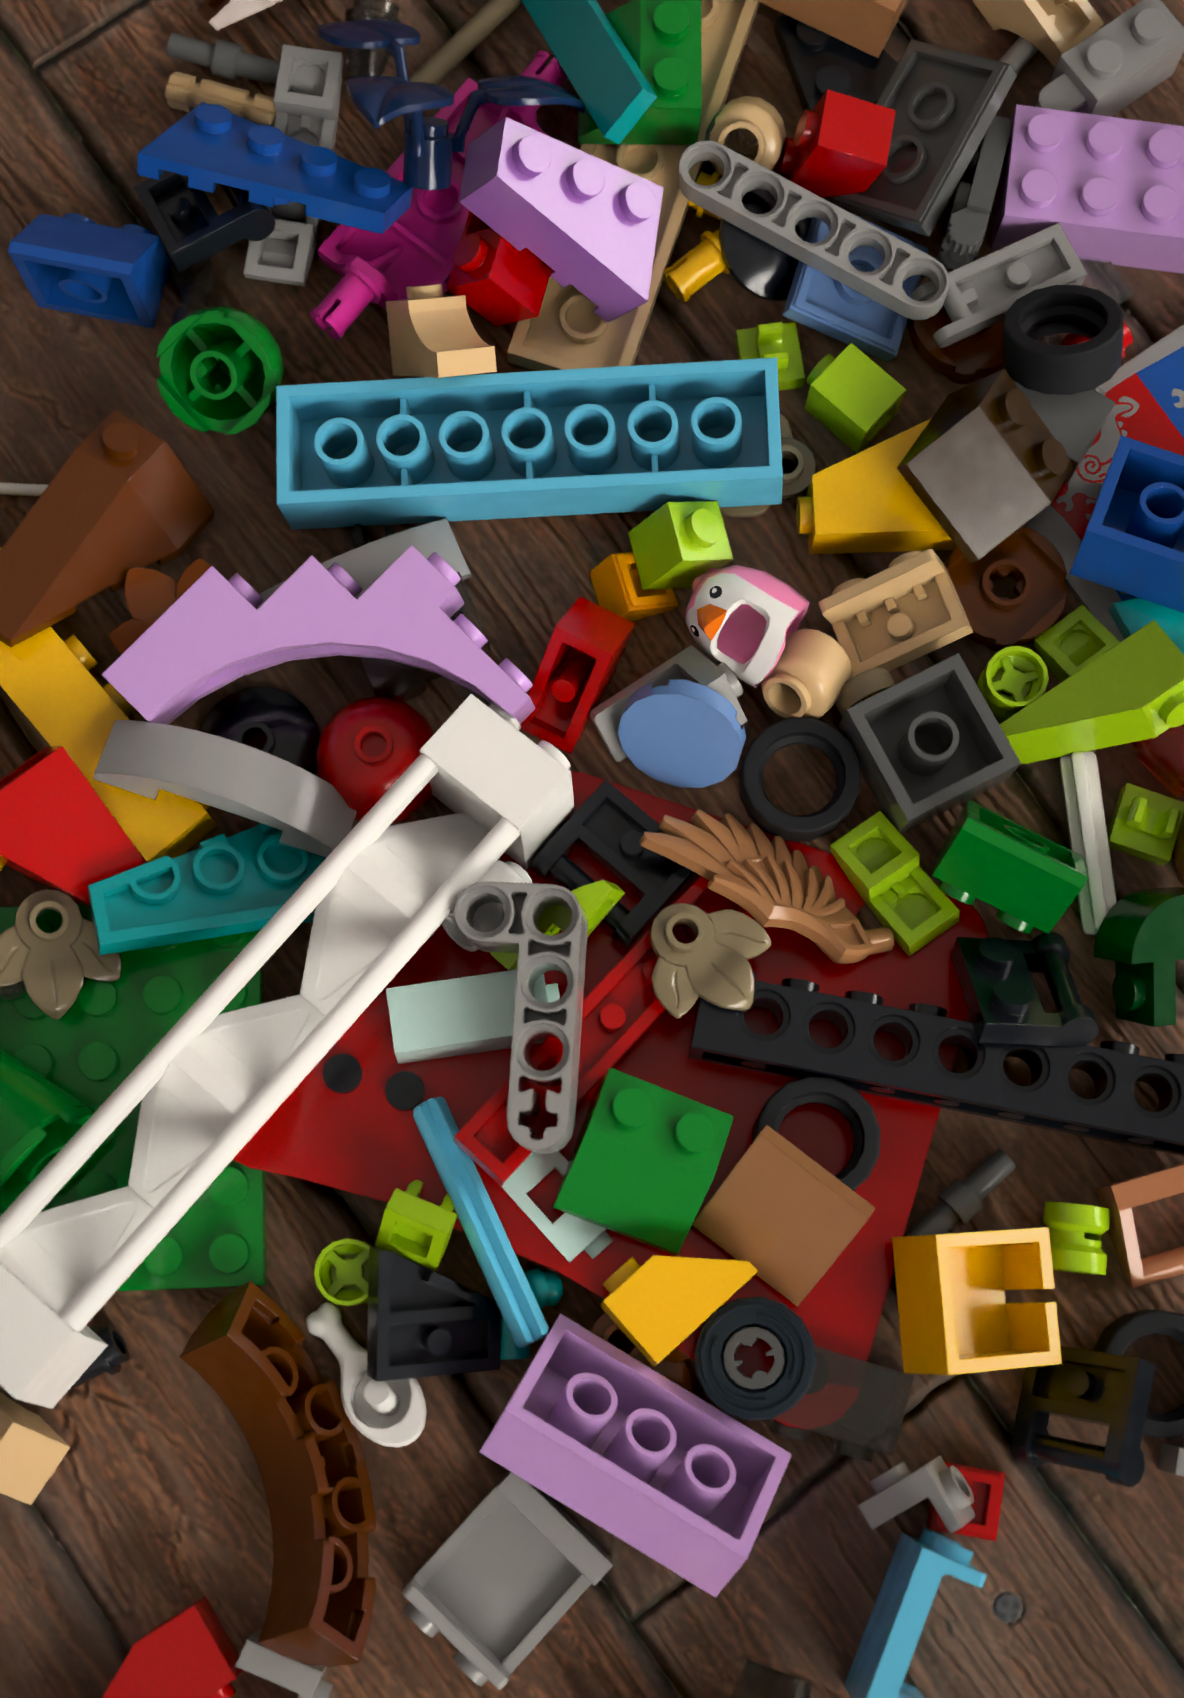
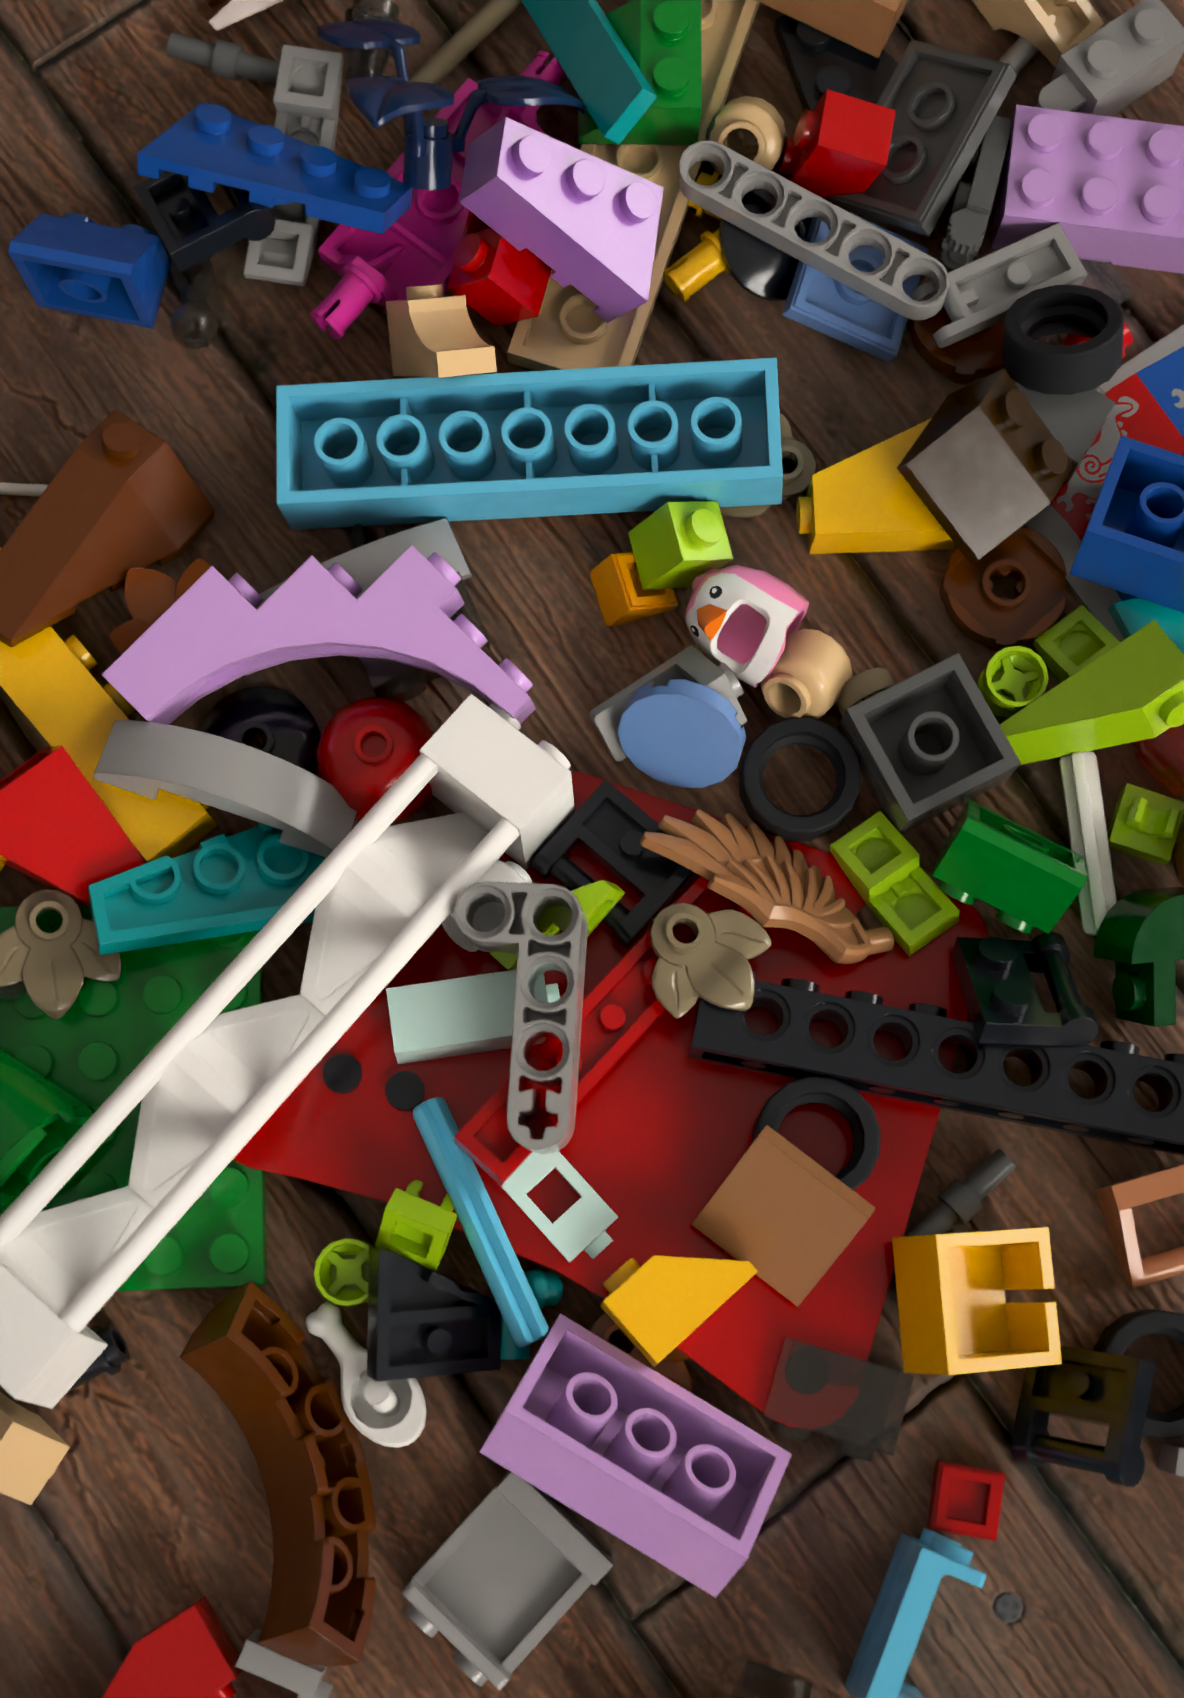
(184, 94): tan axle -> none
(219, 370): green cylinder -> none
(575, 672): red slope -> none
(643, 1161): green slope -> none
(745, 1323): black bush -> none
(778, 342): lime tile -> none
(853, 397): lime brick -> none
(896, 613): tan bracket -> none
(902, 1489): light grey bracket -> none
(1076, 1237): lime wheel -> none

